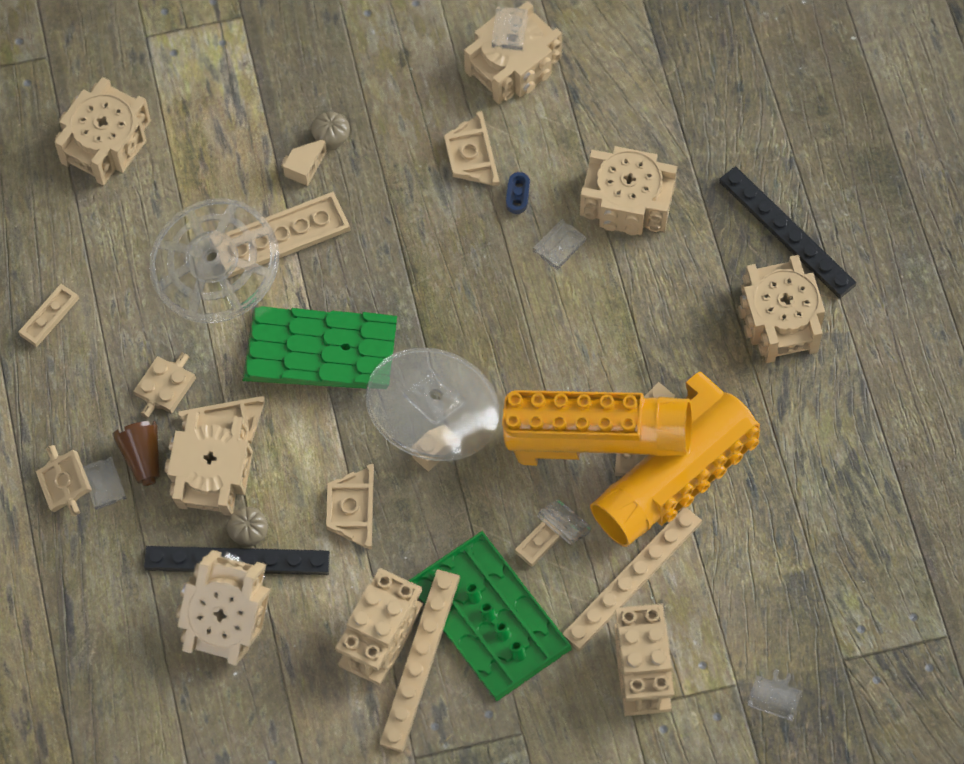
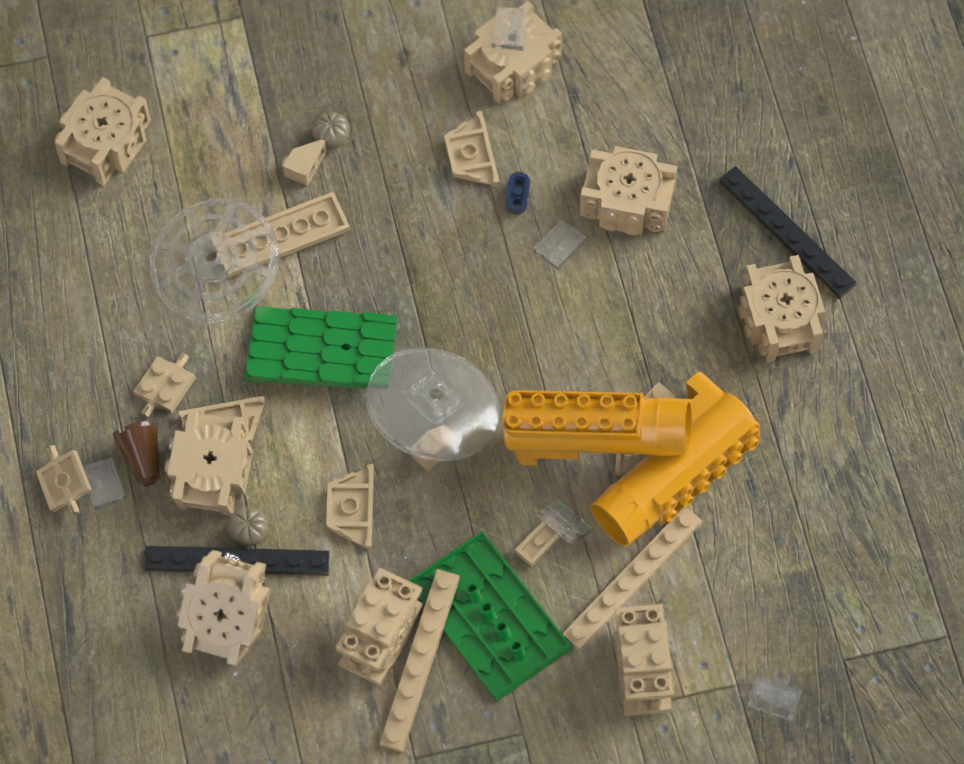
(48, 315): tan plate -> none

